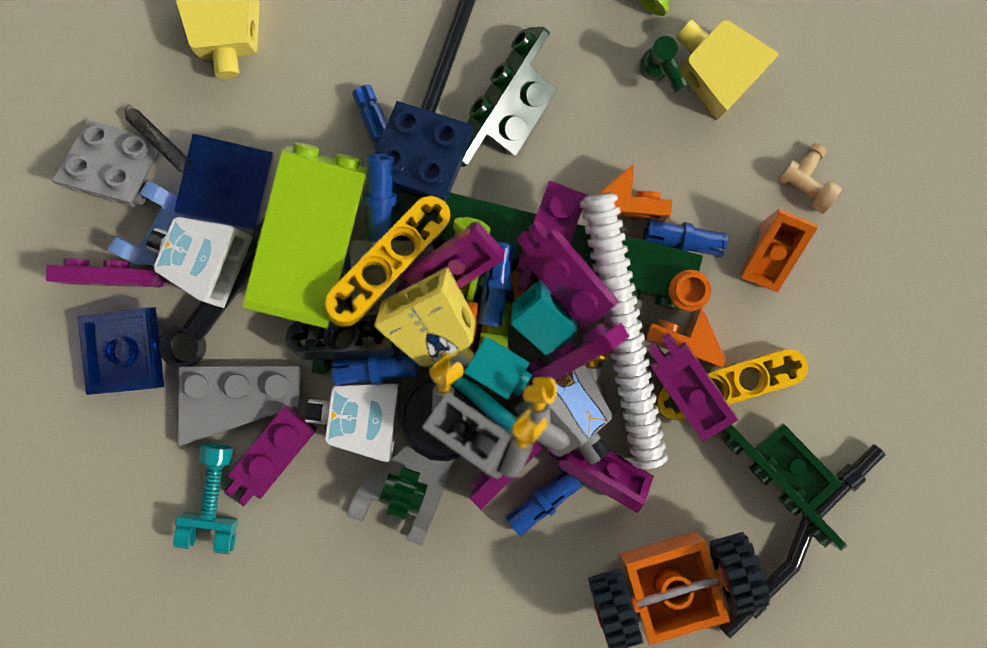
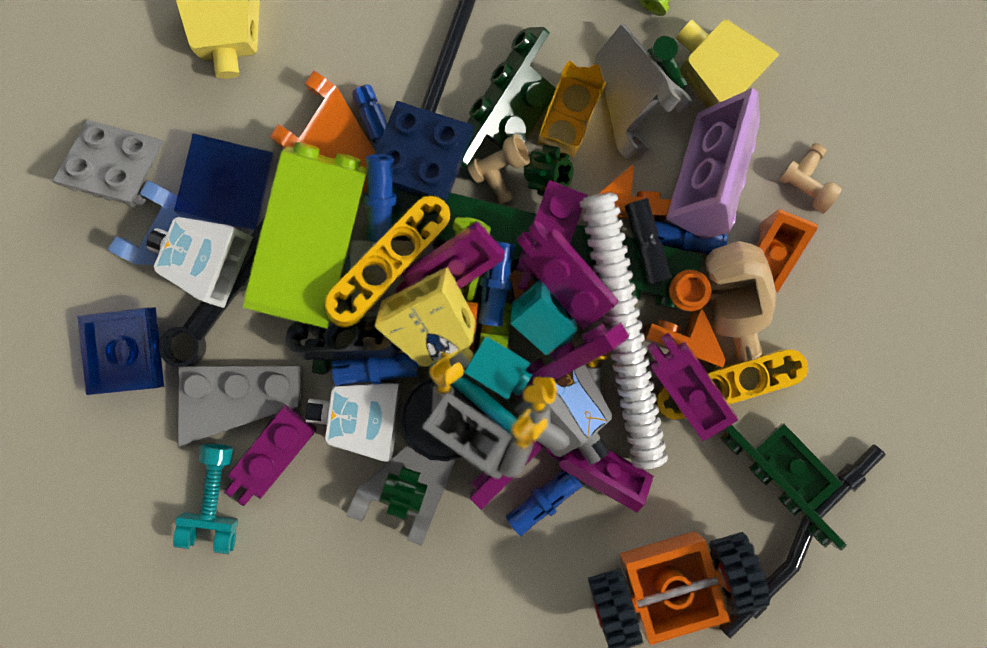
(111, 274): magenta hinge -> none
(162, 136): black piece -> none
(331, 128): none -> orange flag
(513, 153): none -> tan piece
(548, 166): none -> dark green gear
(571, 74): none -> yellow piece
(634, 89): none -> light grey flag
(646, 236): none -> black piece
(716, 166): none -> lavender slope
(741, 295): none -> tan piece

